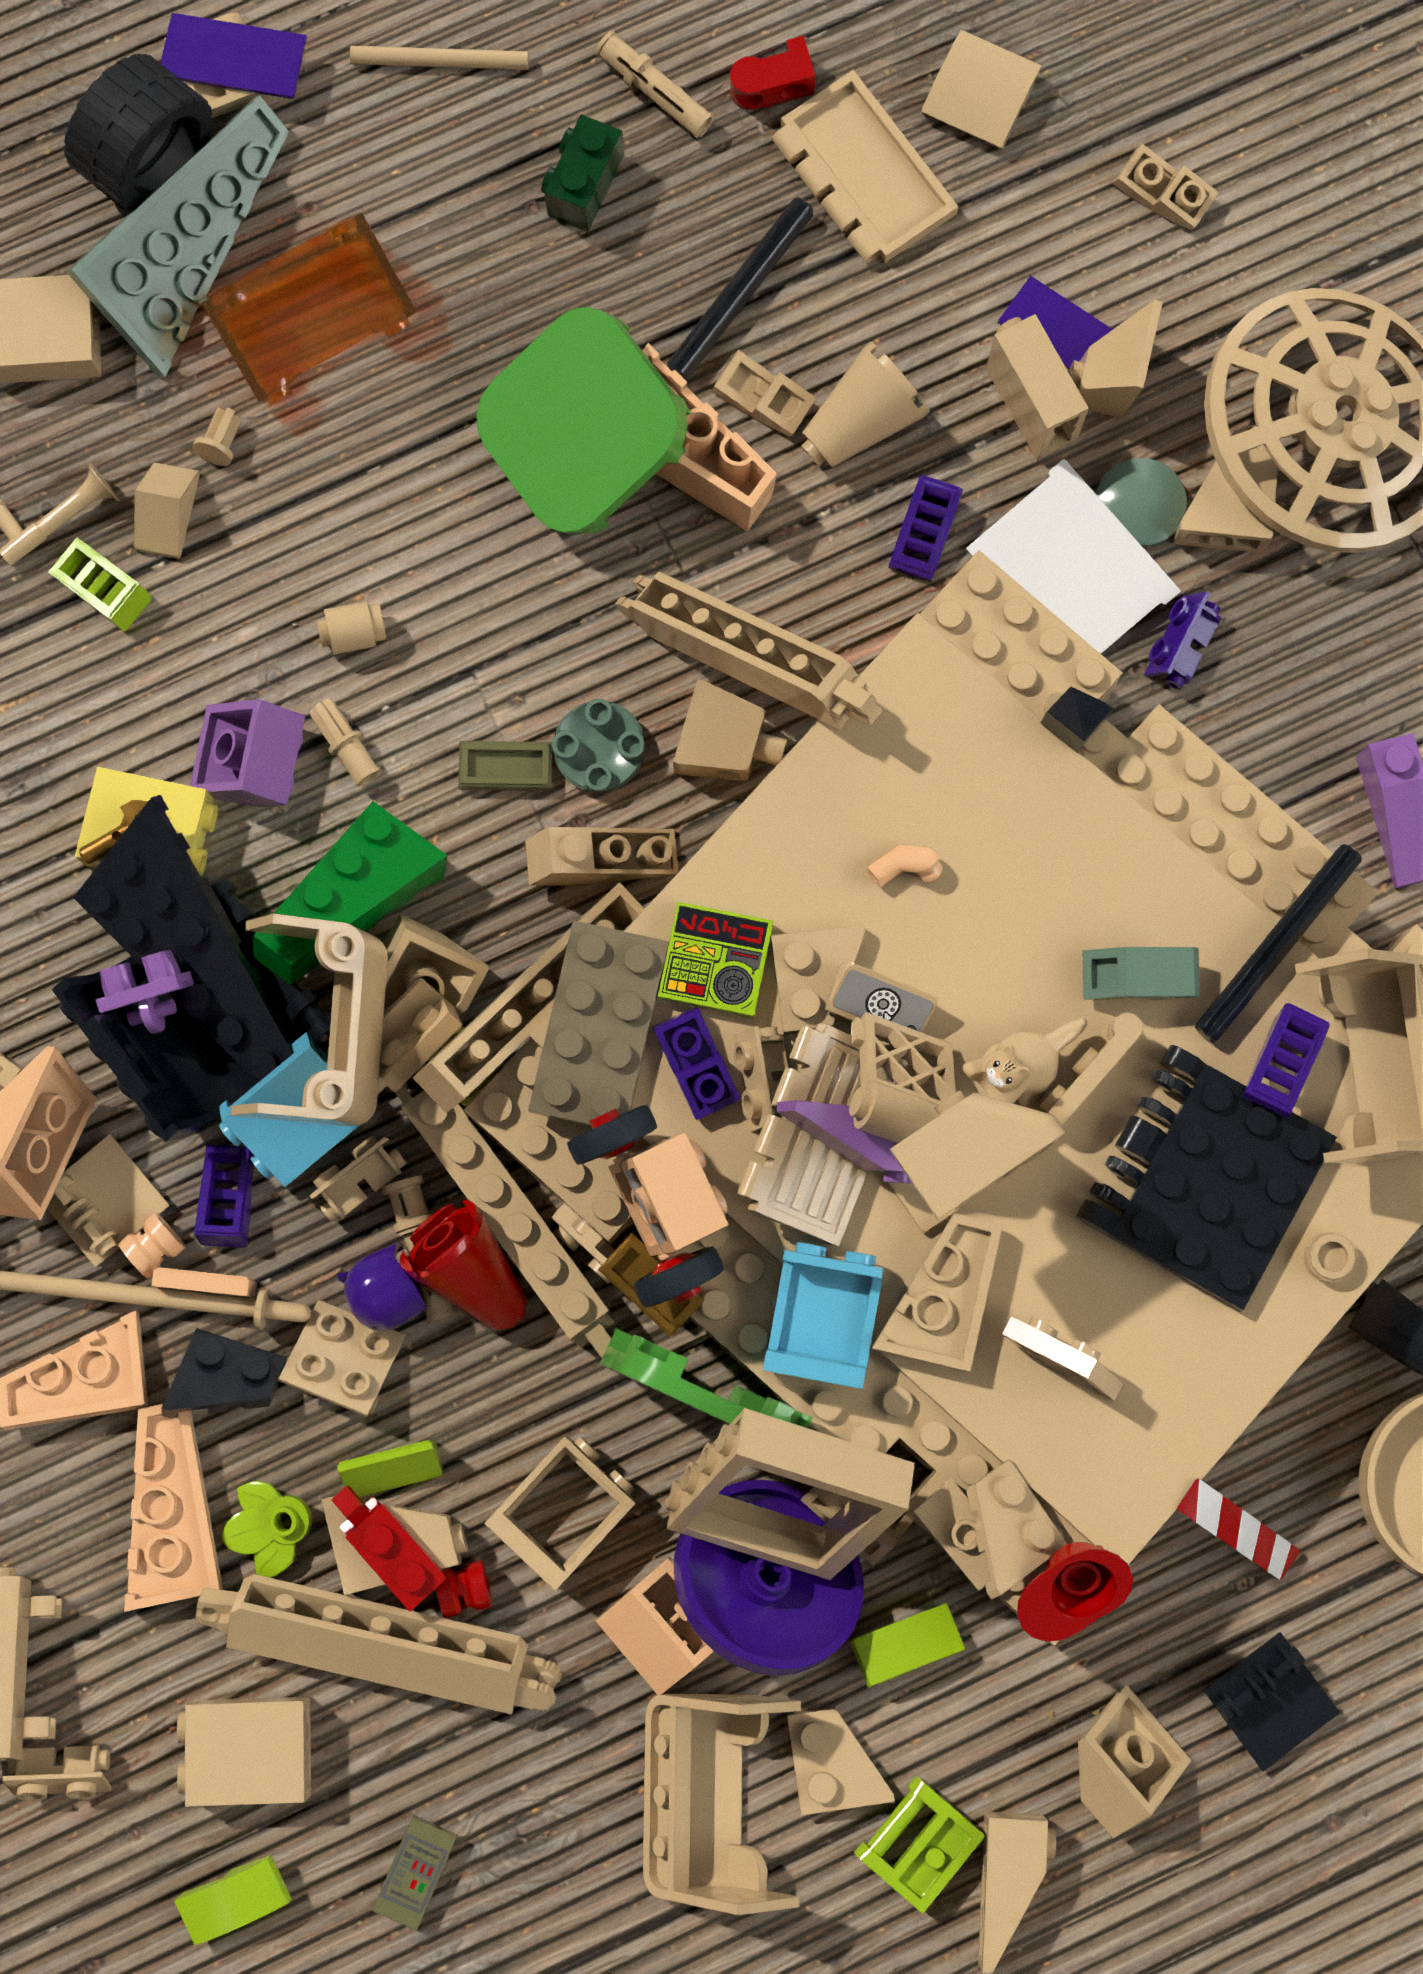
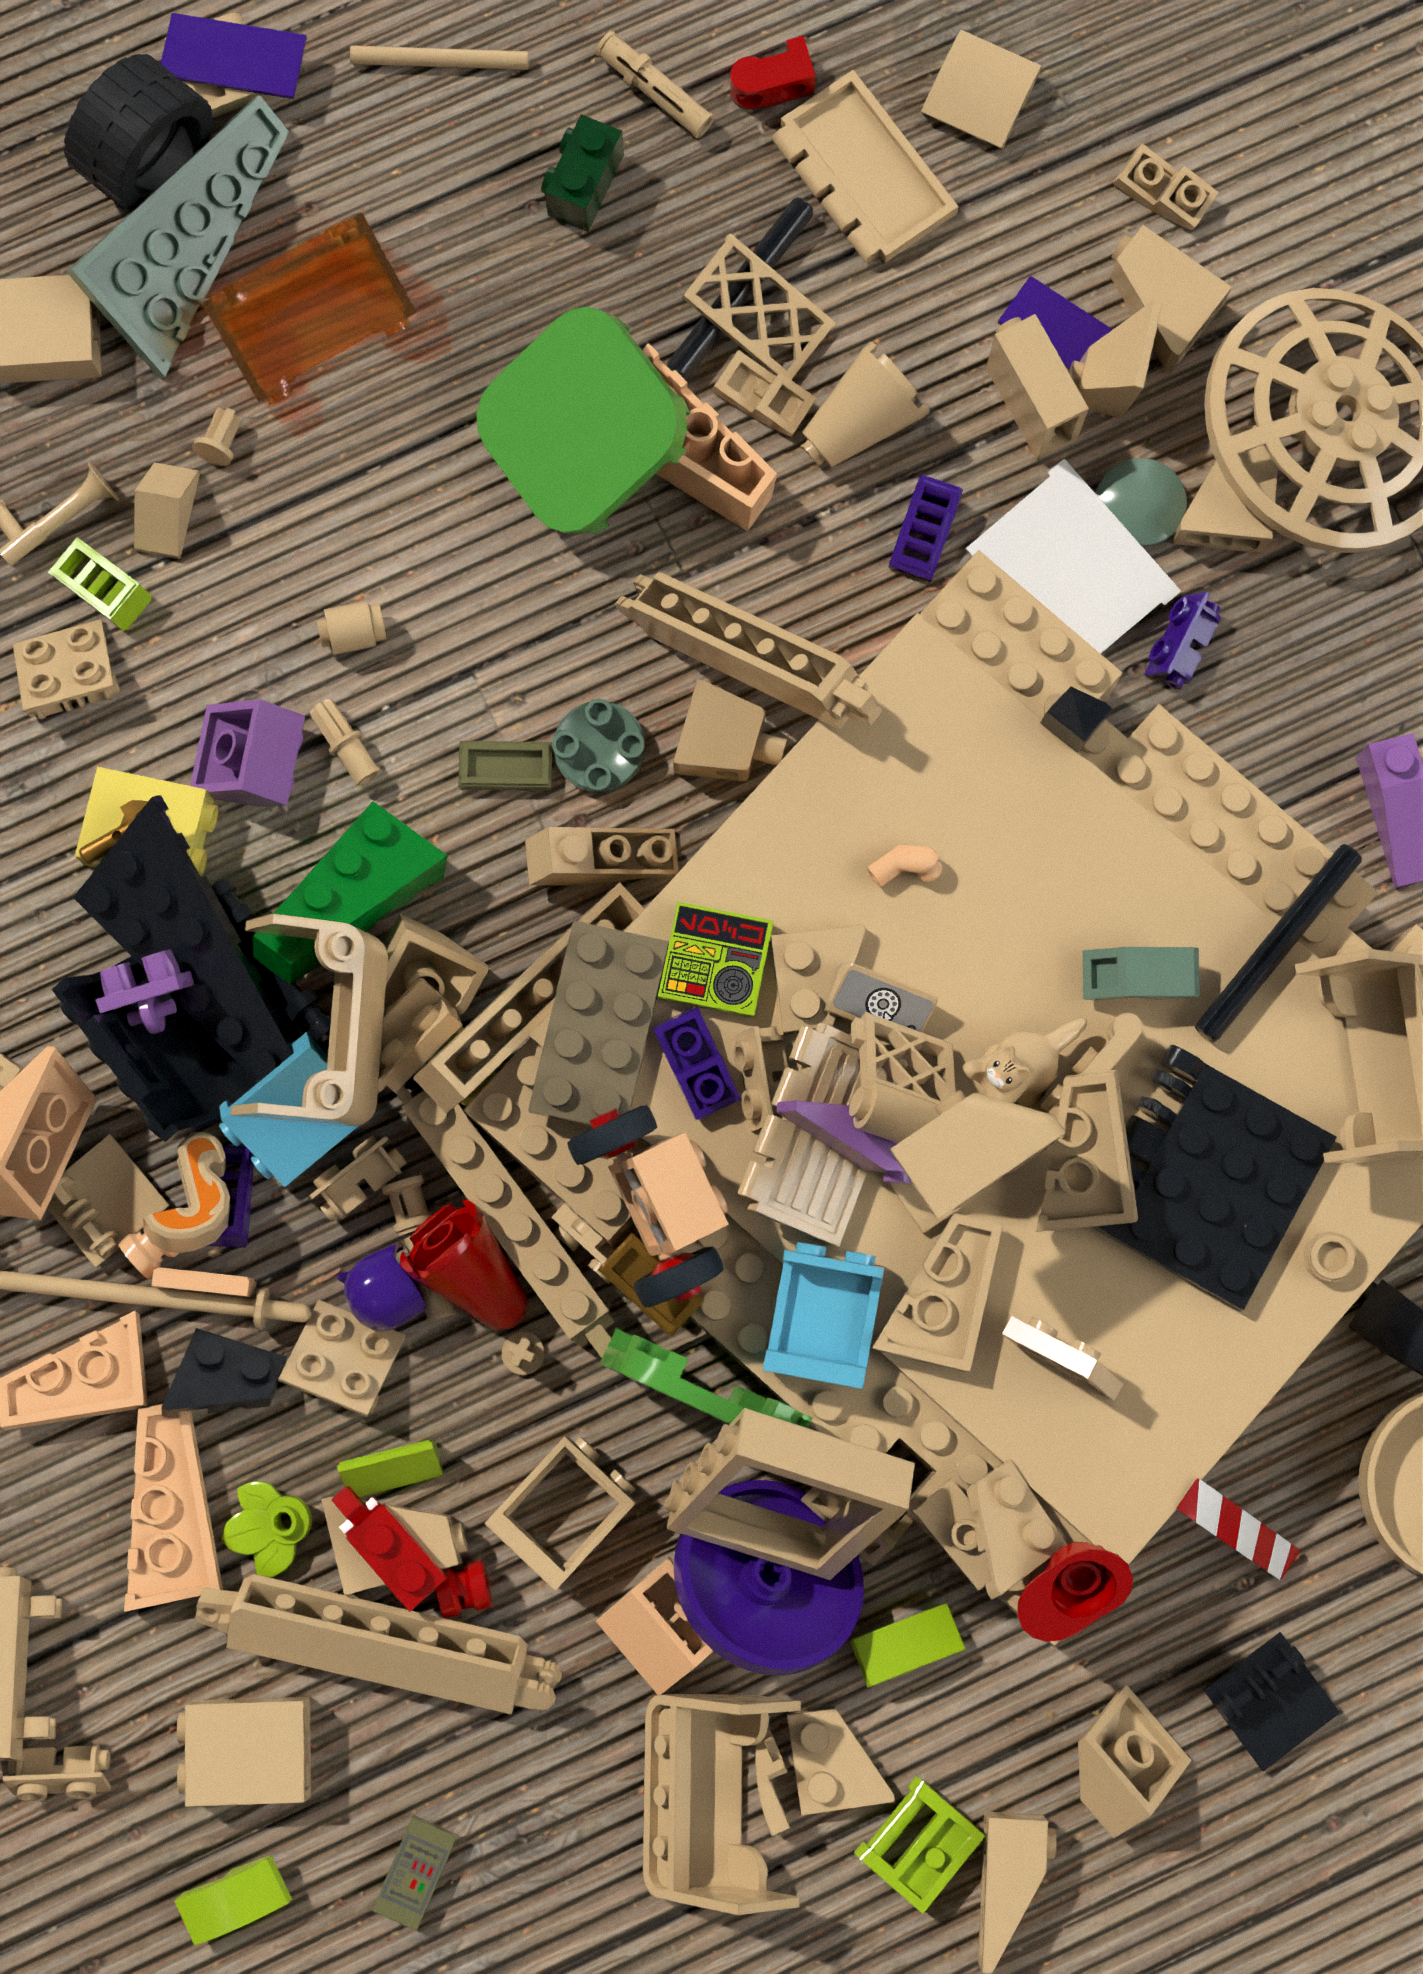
(64, 668): none -> tan hinge
(208, 1199): none -> tan animal
(523, 1353): none -> tan piece
(723, 316): none -> tan window
(768, 1766): none -> tan slope
(1090, 1163): none -> tan wing
(1191, 295): none -> tan slope
(1299, 1032): dark purple slope -> none

